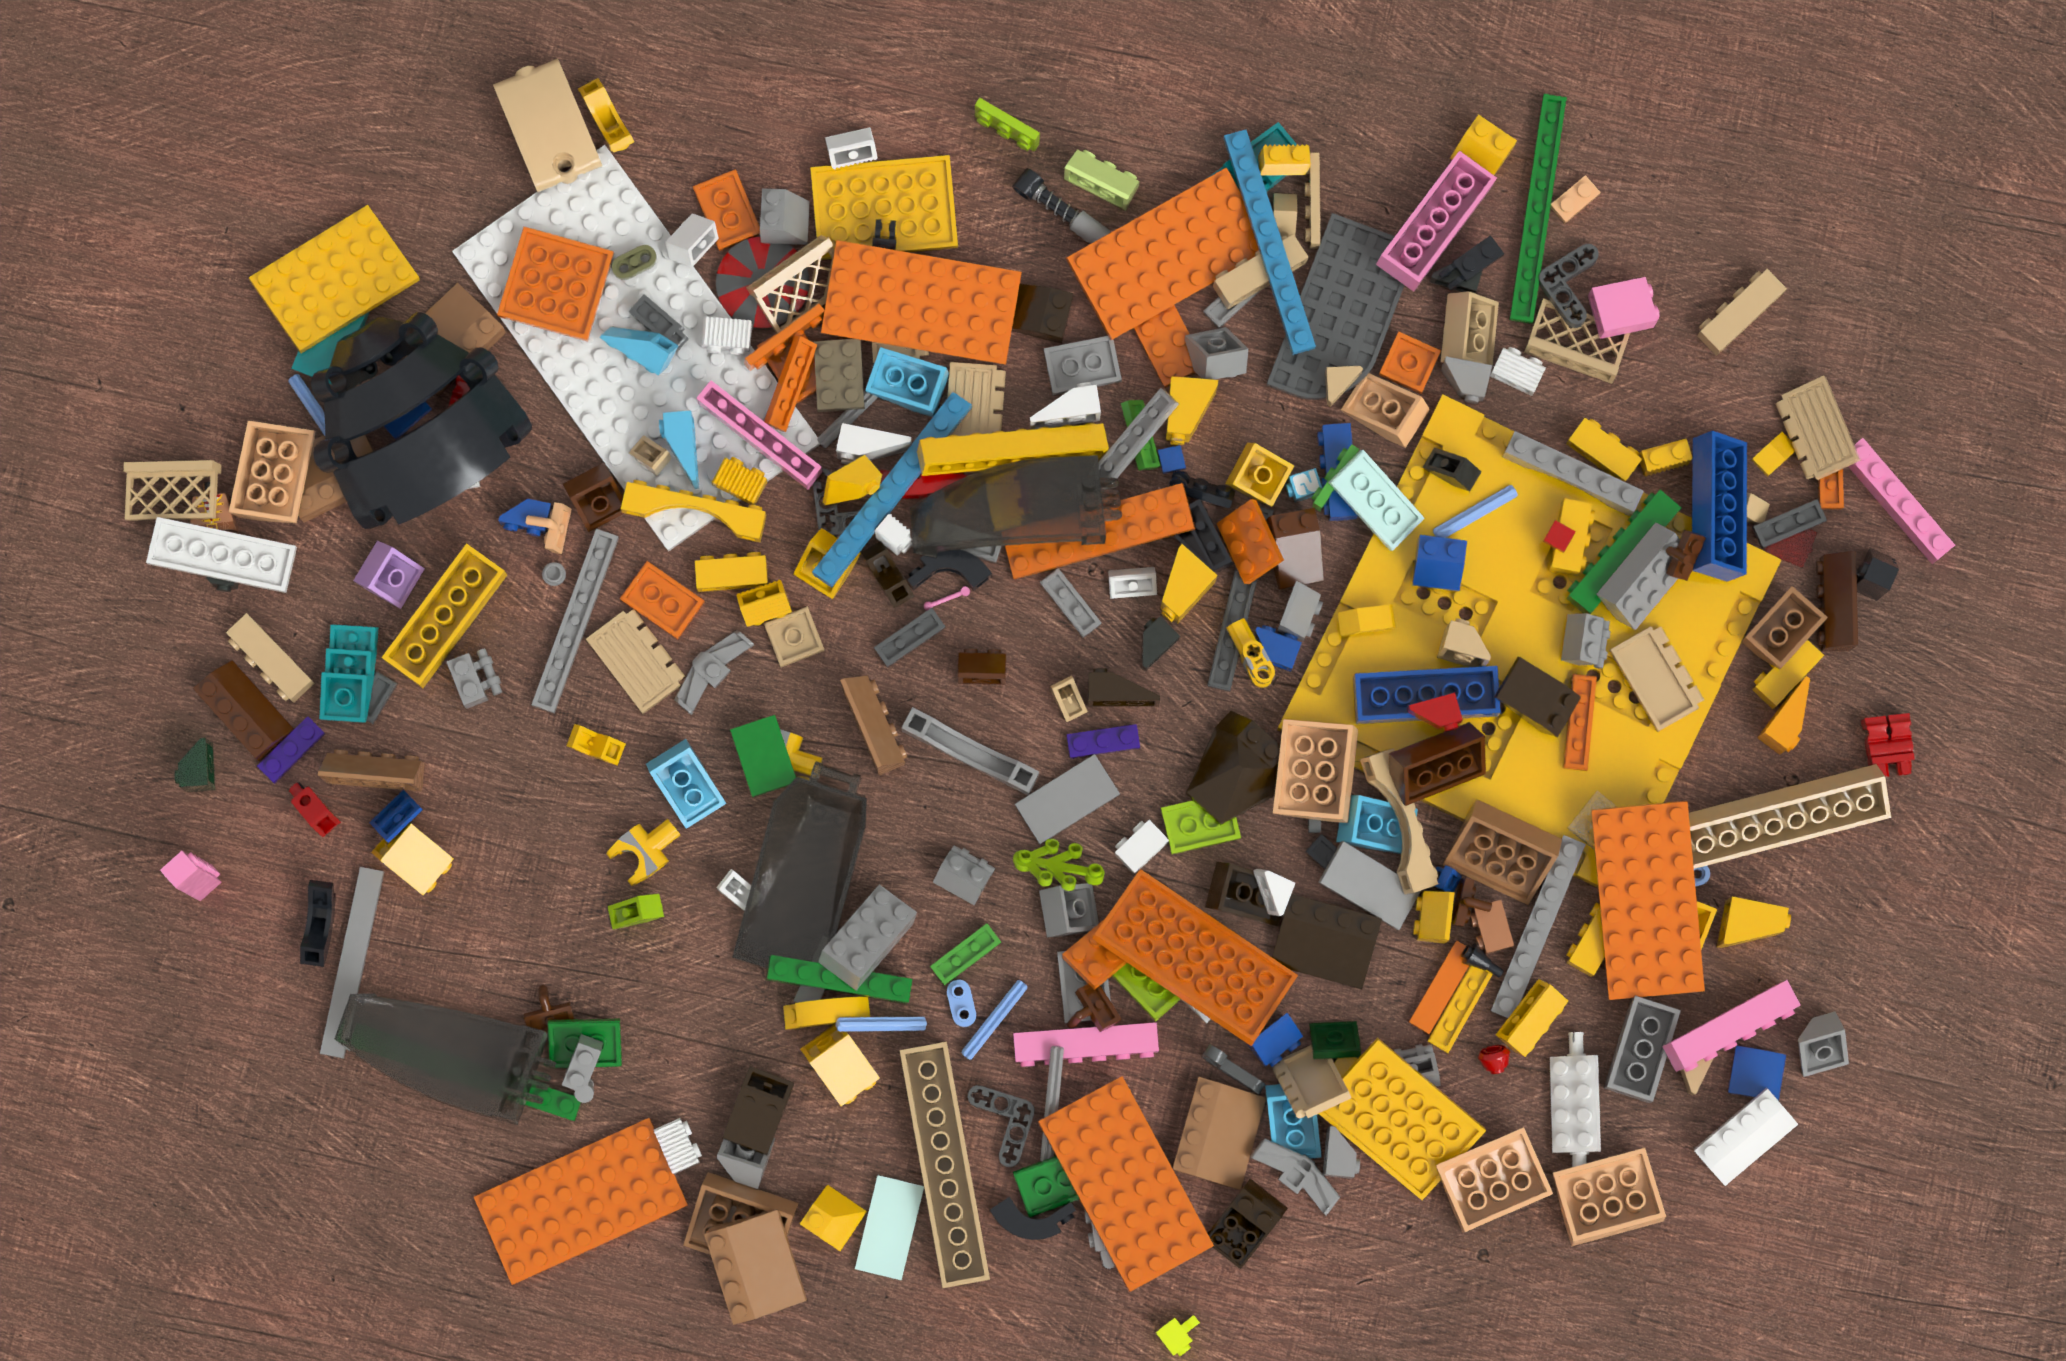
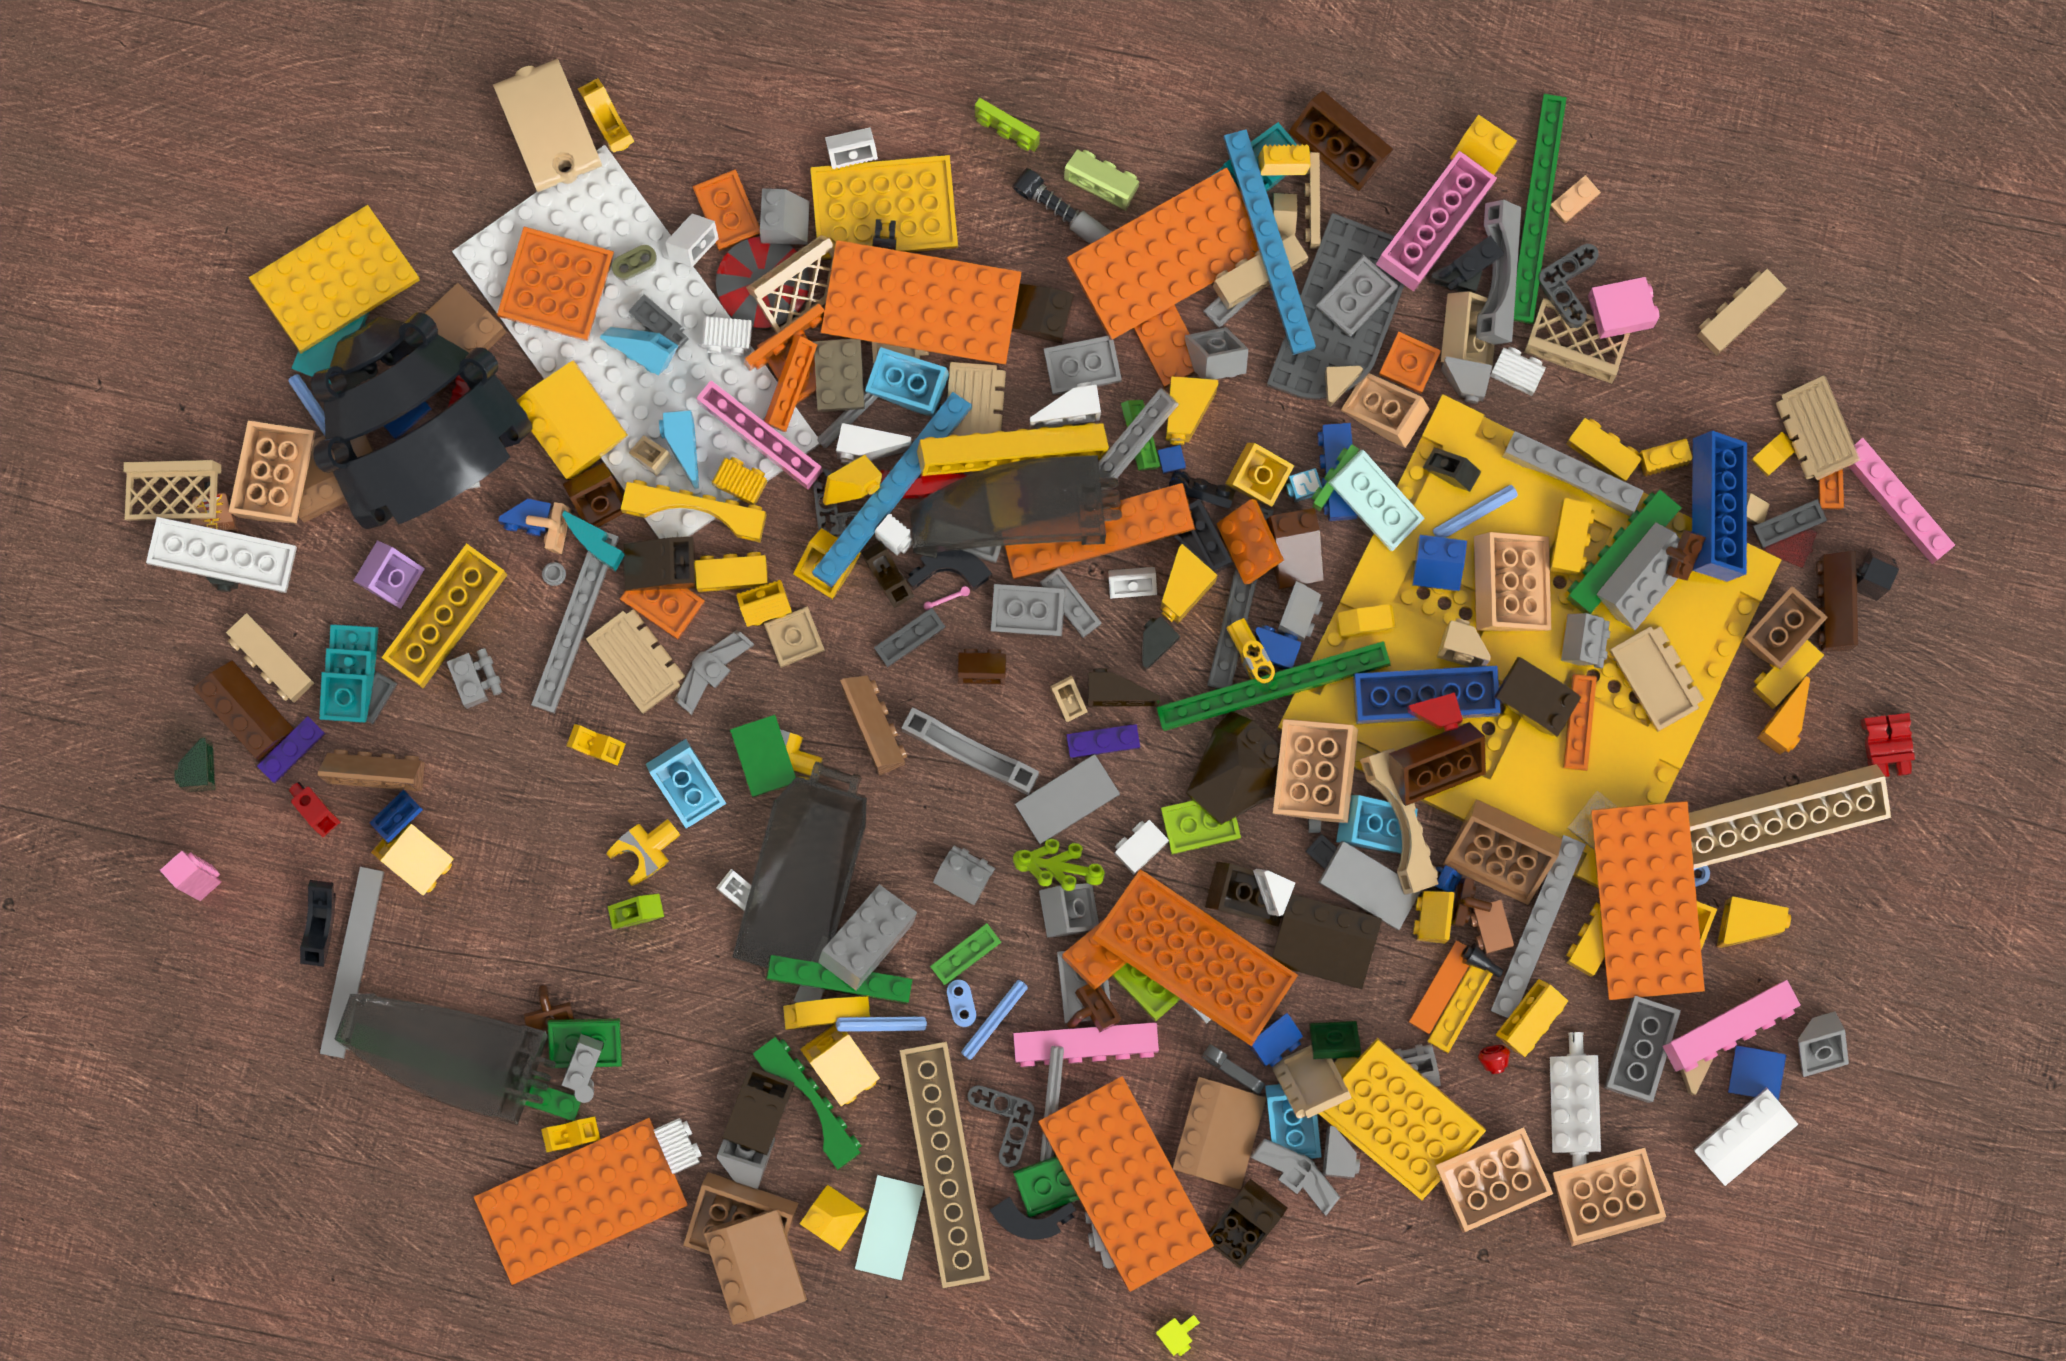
(570, 1134): none -> yellow slope
(571, 420): none -> yellow slope
(594, 541): none -> teal slope
(660, 564): none -> dark brown slope
(836, 1144): none -> green arch
(1028, 610): none -> light grey plate
(1283, 684): none -> green plate
(1340, 140): none -> reddish brown slope
(1356, 296): none -> light grey tile
(1497, 315): none -> light grey arch
(1512, 582): none -> light nougat slope
(1559, 536): red tile -> none

